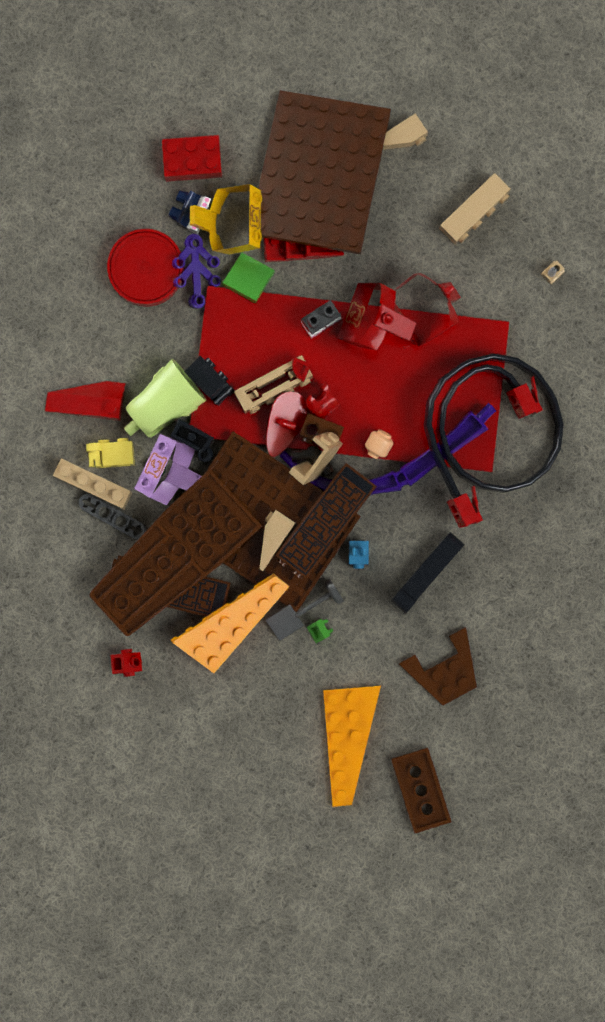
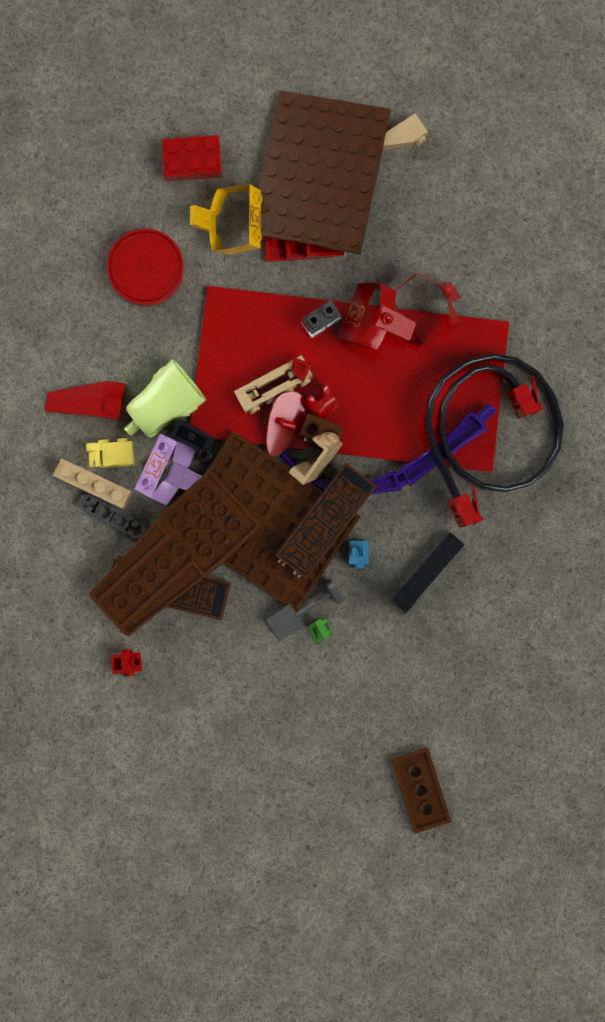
(182, 216): dark blue hips -> none
(195, 268): dark purple plant -> none
(209, 380): black hinge -> none
(228, 626): light orange wing -> none
(248, 277): bright green tile -> none
(275, 532): tan slope -> none
(348, 726): light orange wing -> none
(379, 444): light nougat head -> none
(449, 678): reddish brown wing -> none
(475, 208): tan brick -> none
(551, 274): tan piece -> none

